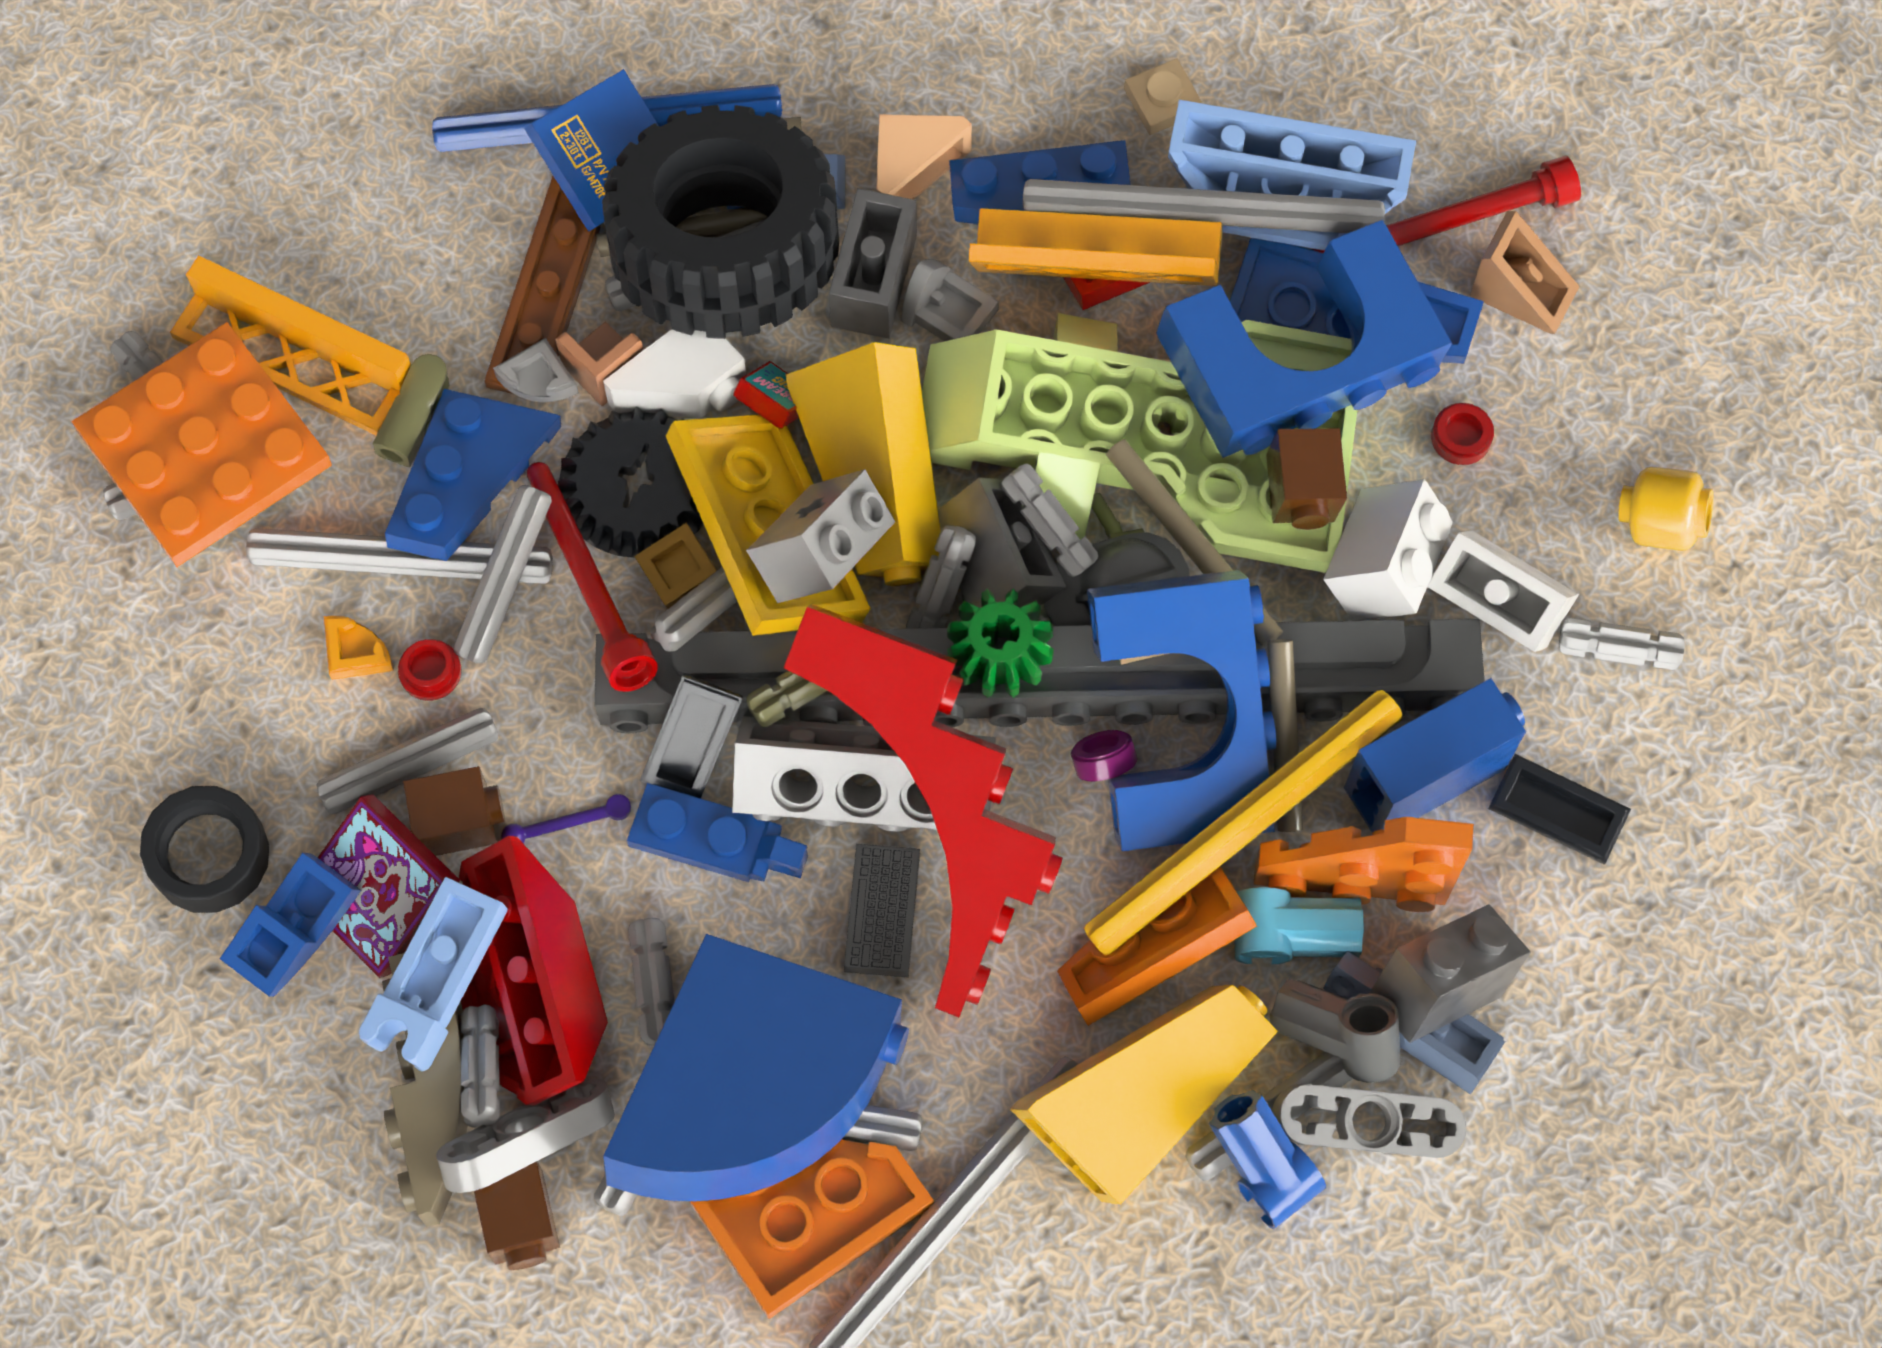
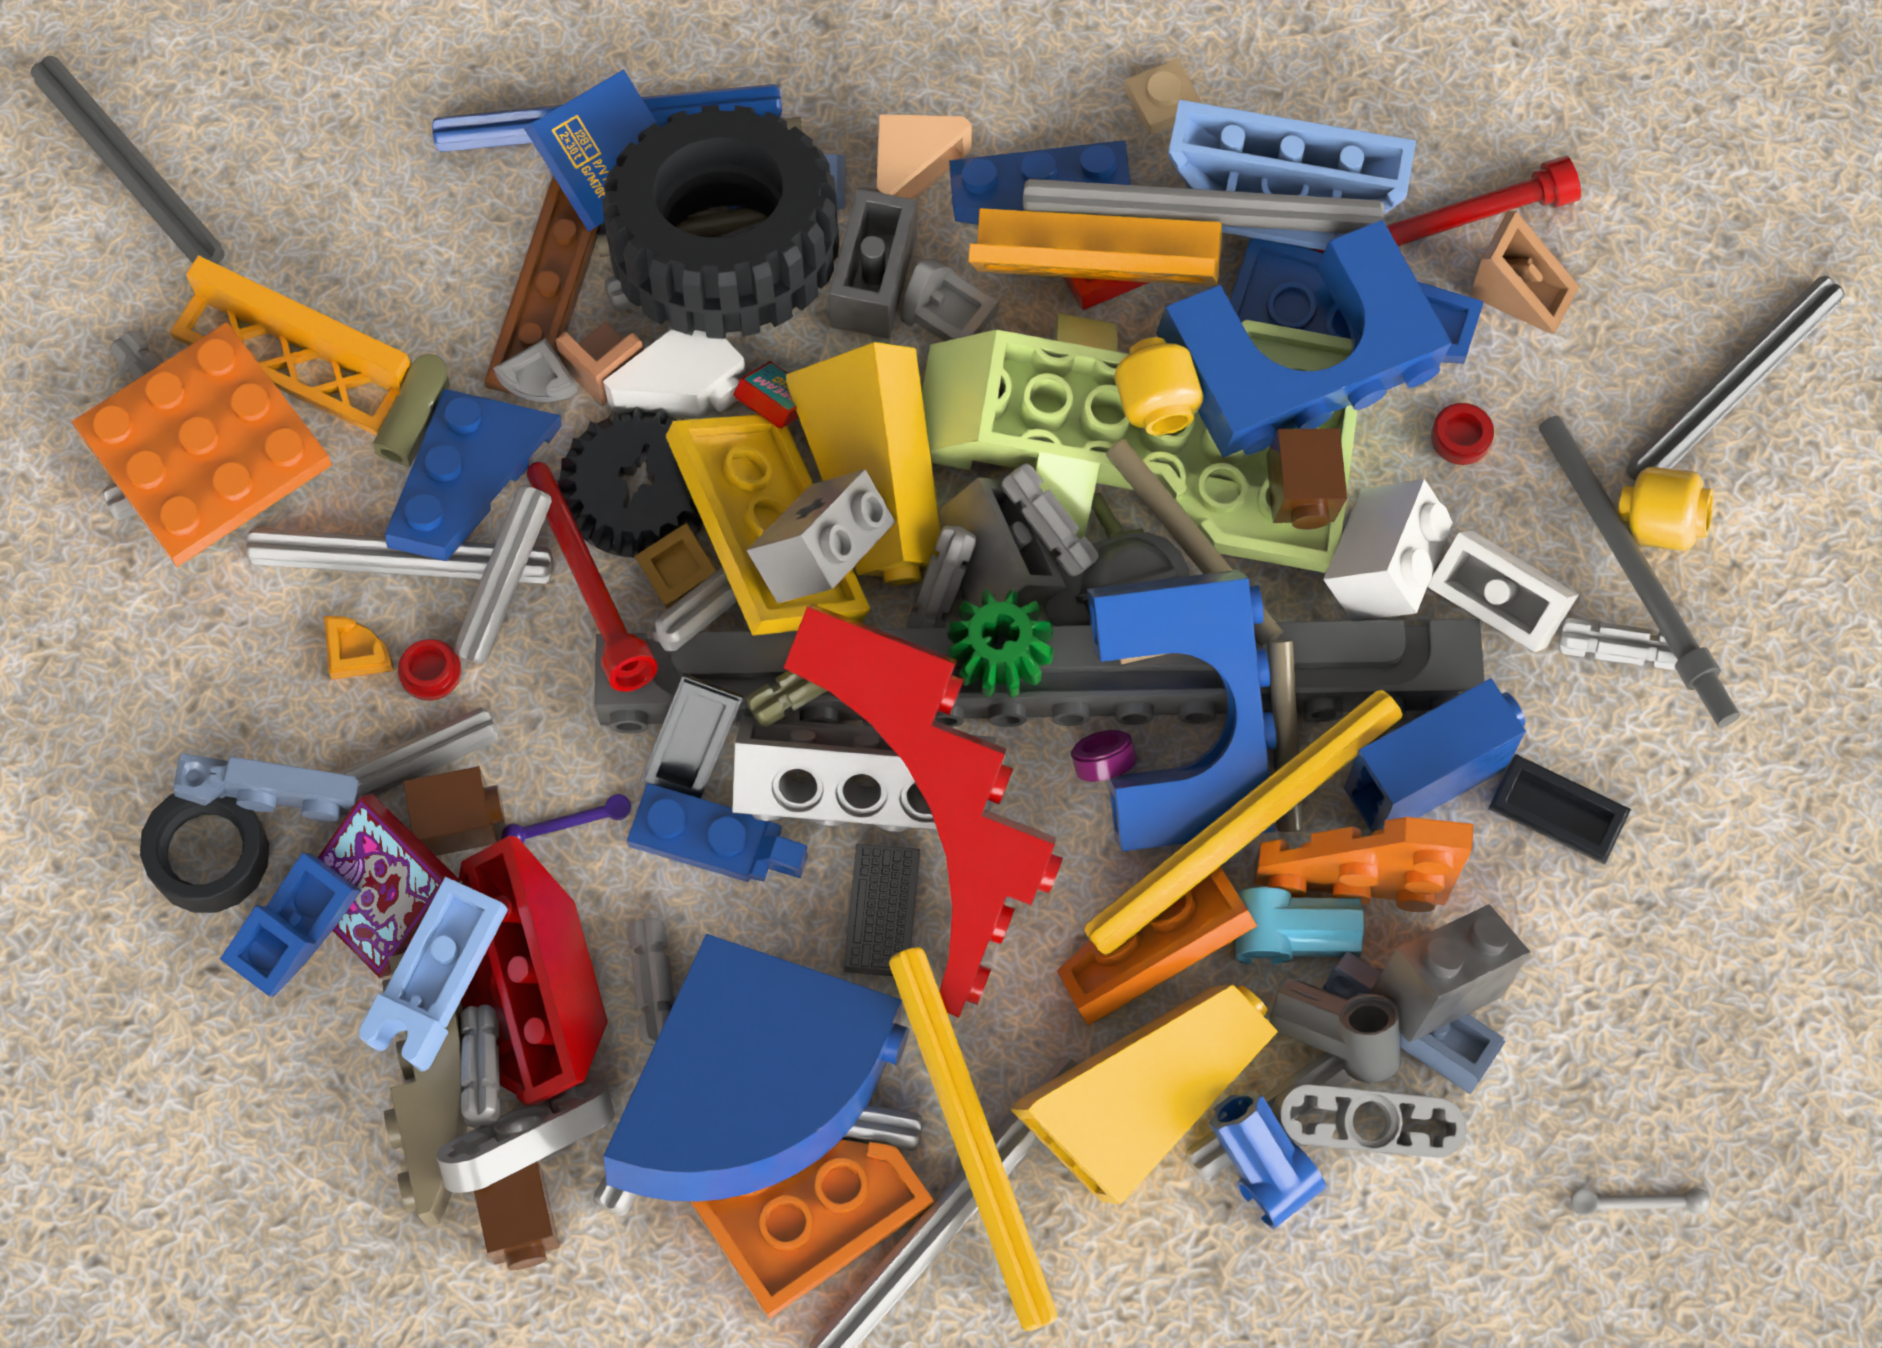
(125, 161): none -> dark grey axle
(265, 785): none -> sand blue hinge
(973, 1139): none -> yellow axle
(1159, 386): none -> yellow head
(1586, 1202): none -> light grey hinge
(1694, 664): none -> dark grey bar
(1739, 377): none -> dark grey axle

